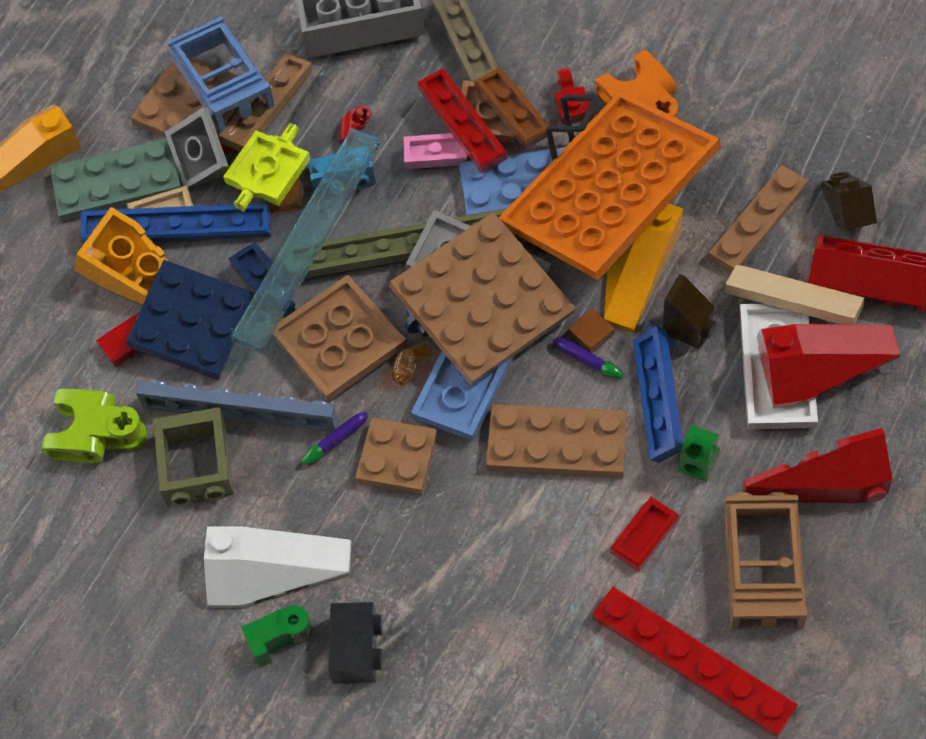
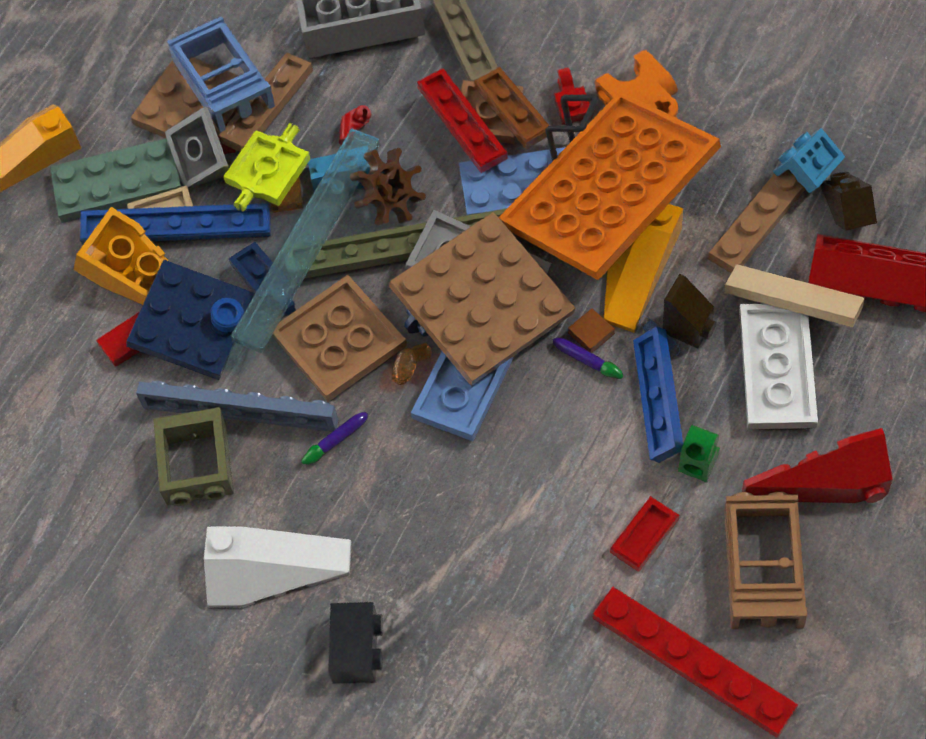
(95, 428): lime piece -> none
(226, 314): none -> blue tile
(275, 631): green leg -> none
(387, 186): none -> reddish brown gear
(396, 456): medium nougat plate -> none
(432, 151): bright pink plate -> none
(556, 440): medium nougat plate -> none
(811, 159): none -> dark azure bracket
(816, 357): red wedge -> none

